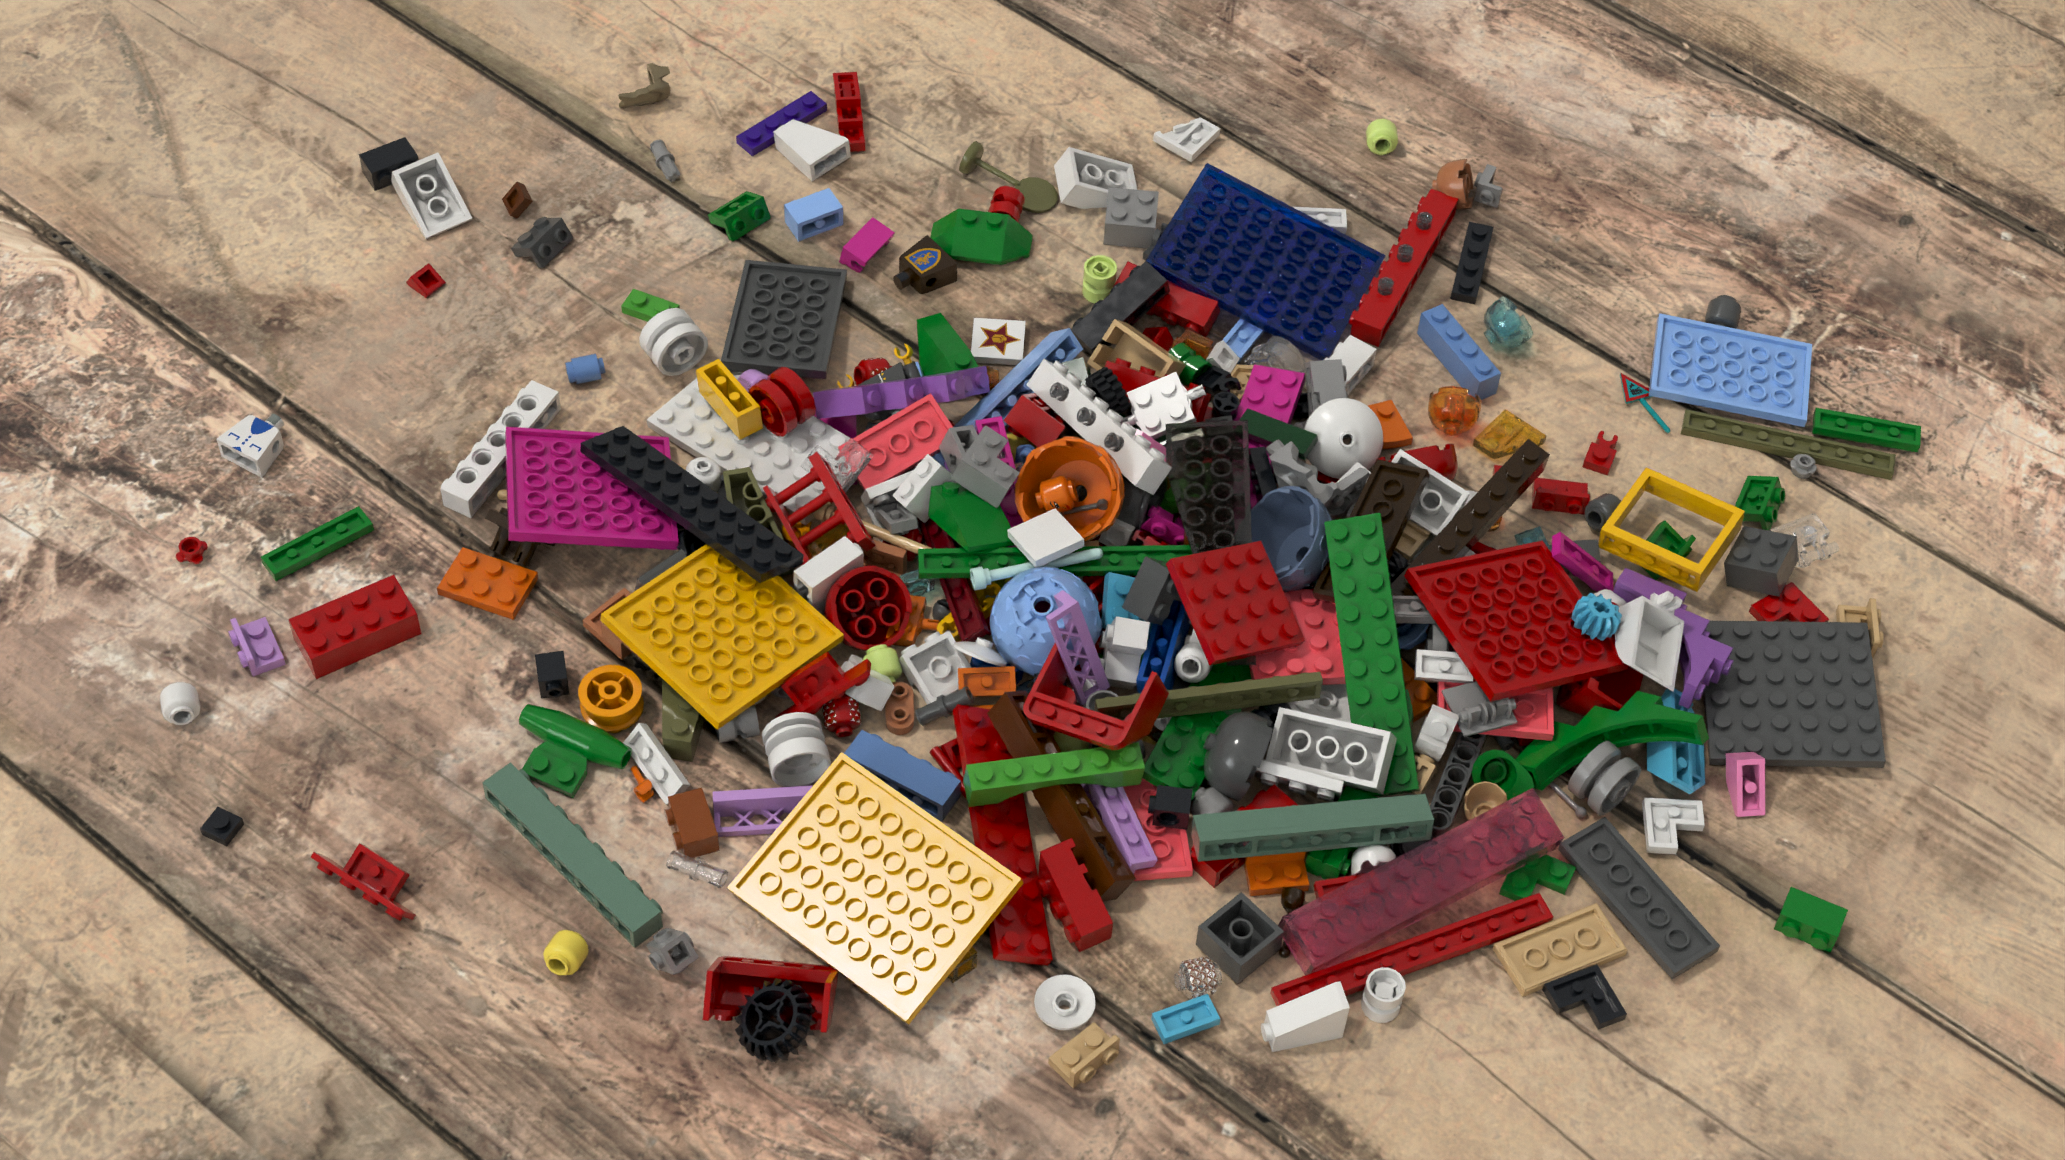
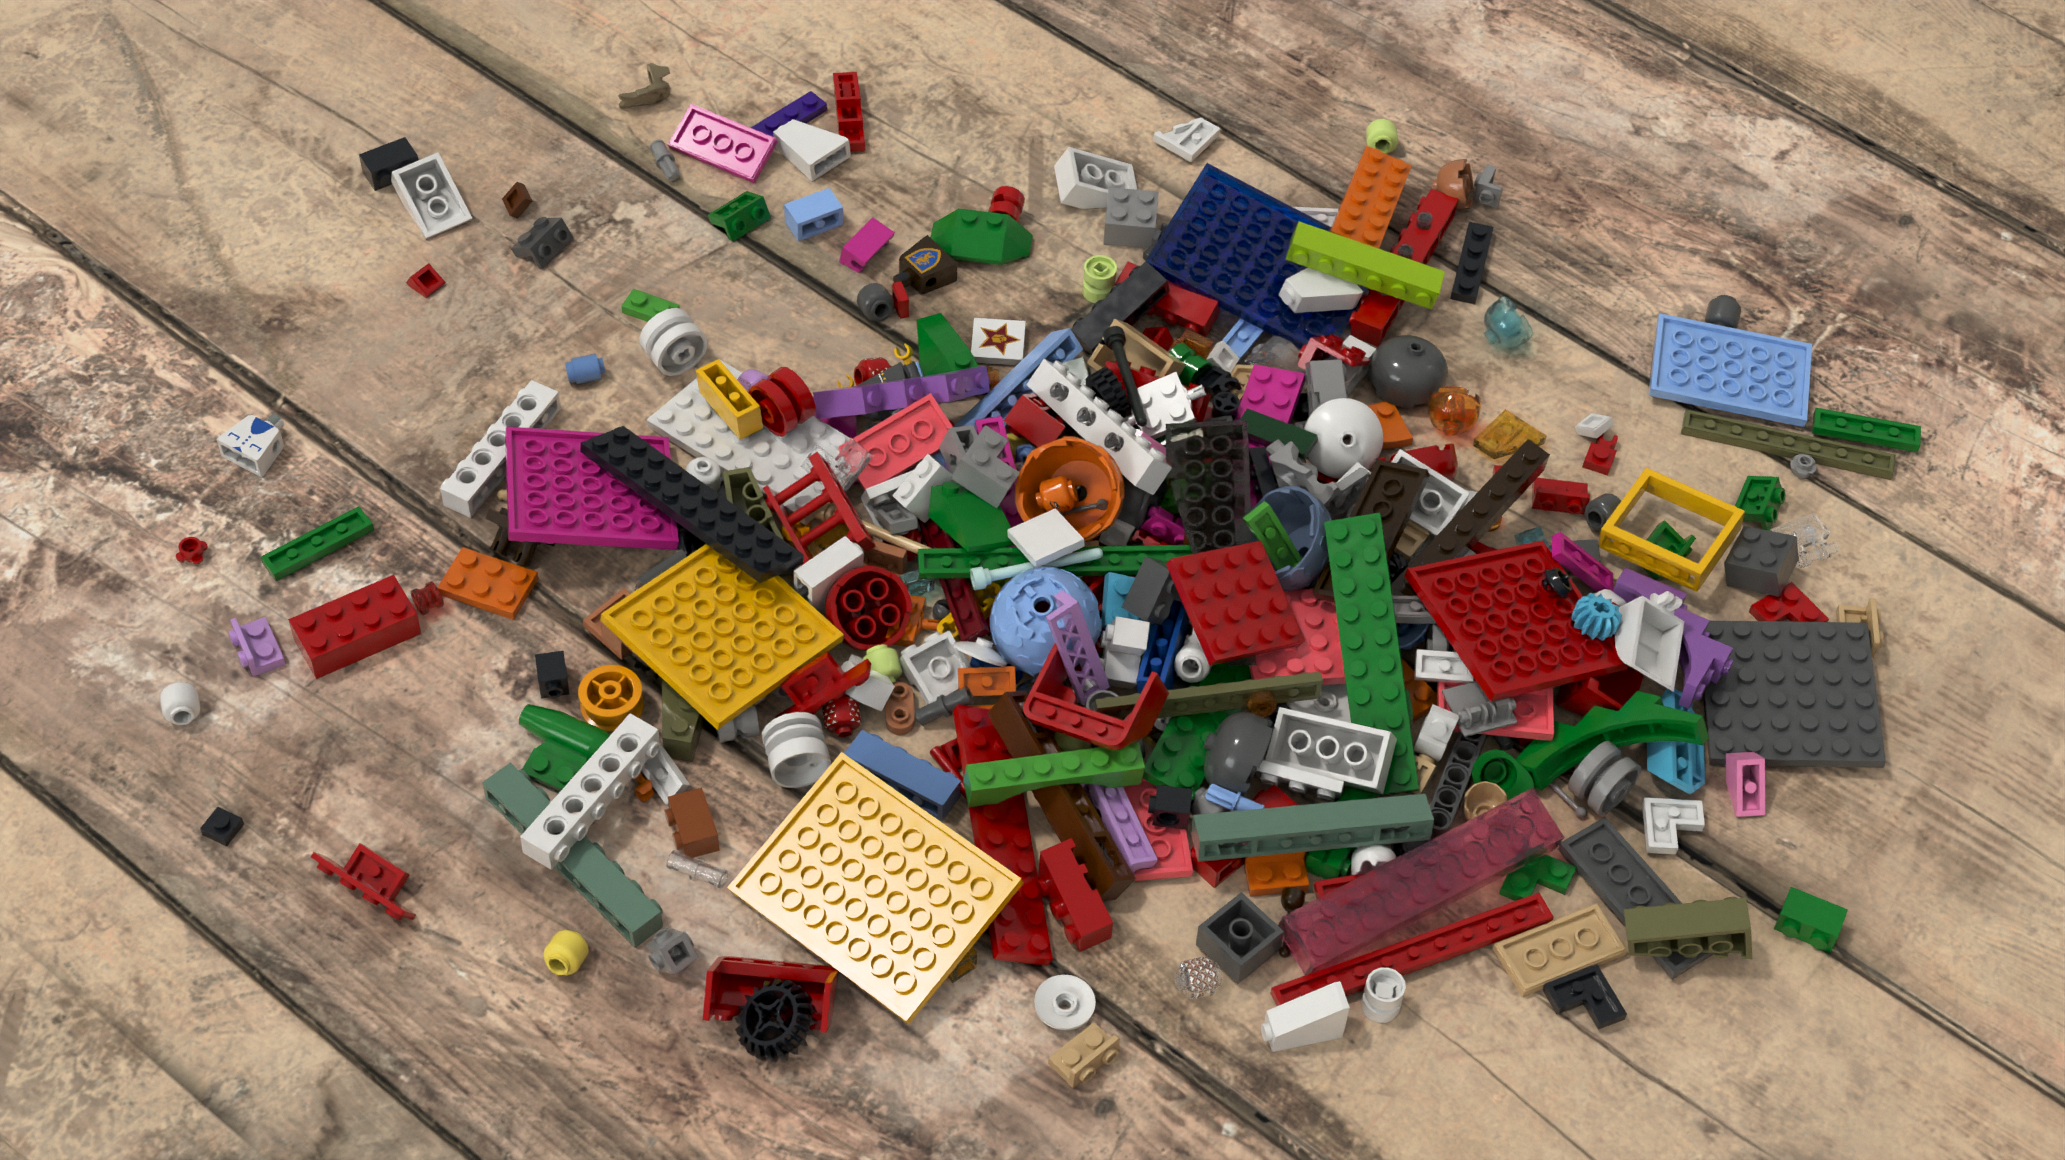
(427, 598): none -> clear red wheel
(557, 817): none -> white brick
(722, 143): none -> tile
(750, 802): lavender fence -> none
(784, 318): dark grey plate -> none
(875, 302): none -> dark grey head
(901, 300): none -> red tile
(1038, 193): olive piece -> none
(1115, 340): none -> pearl dark grey piece
(1185, 1018): medium azure plate -> none
(1230, 800): none -> light blue axle
(1261, 703): none -> clear orange tile
(1268, 529): none -> bright green plate
(1319, 291): none -> white slope
(1323, 346): none -> red bracket
(1365, 265): none -> lime brick
(1371, 197): none -> orange brick
(1407, 370): none -> dark grey cylinder
(1458, 352): medium blue brick -> none
(1558, 582): none -> black hat
(1594, 425): none -> white tile
(1634, 392): piece -> none
(1690, 929): none -> olive wedge

